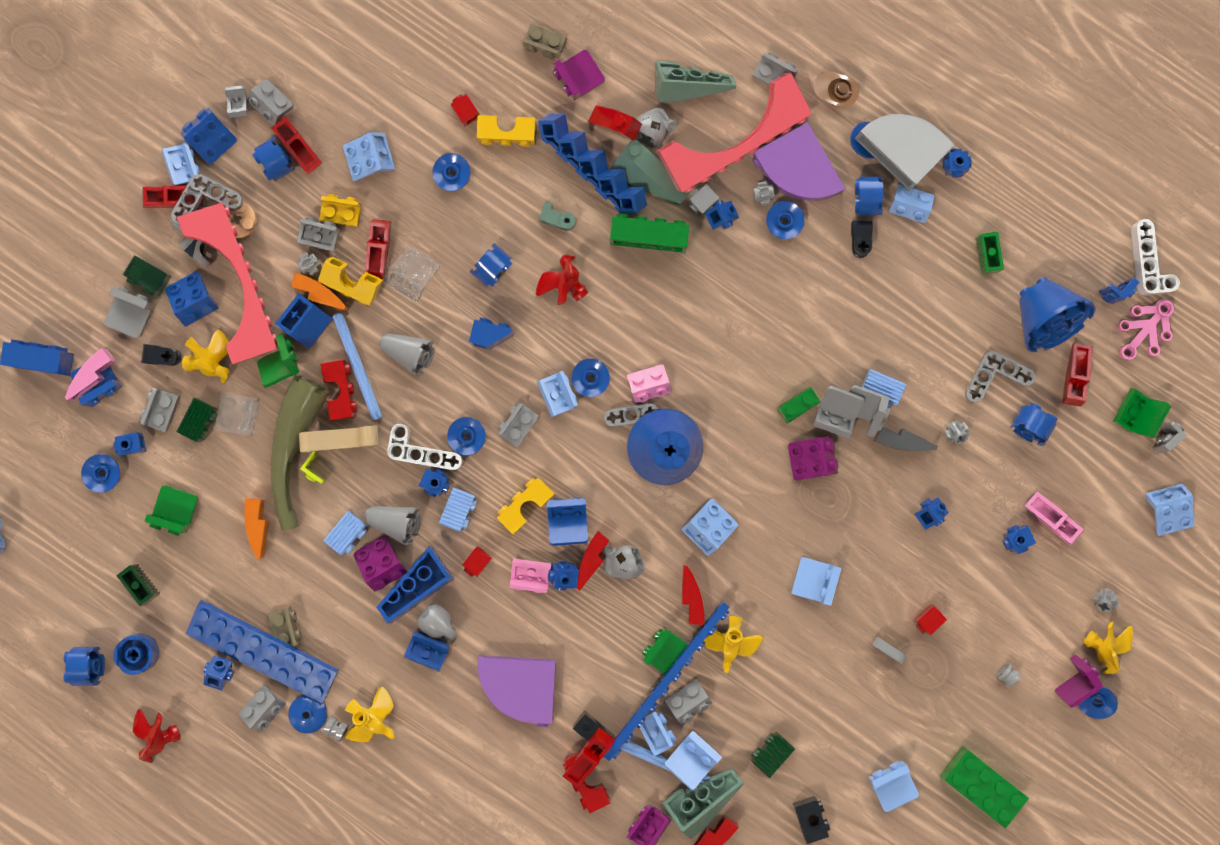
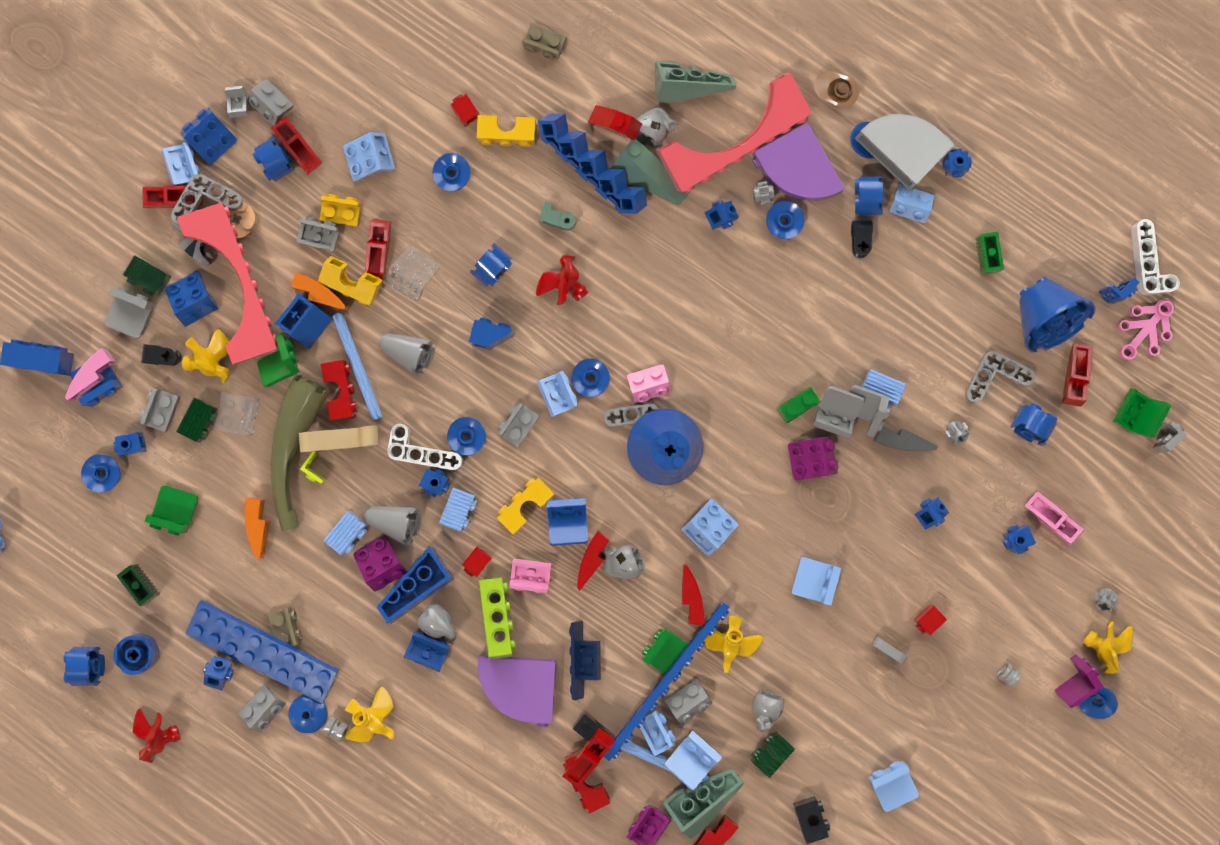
(309, 264): light grey gear -> none
(487, 589): none -> lime brick
(563, 575): blue brick -> none
(578, 74): magenta bracket -> none
(584, 660): none -> dark blue bracket
(649, 234): green brick -> none
(702, 200): light grey brick -> none
(767, 708): none -> light grey piece
(772, 68): light grey bracket -> none
(984, 787): green brick -> none
(1172, 509): light blue bracket -> none

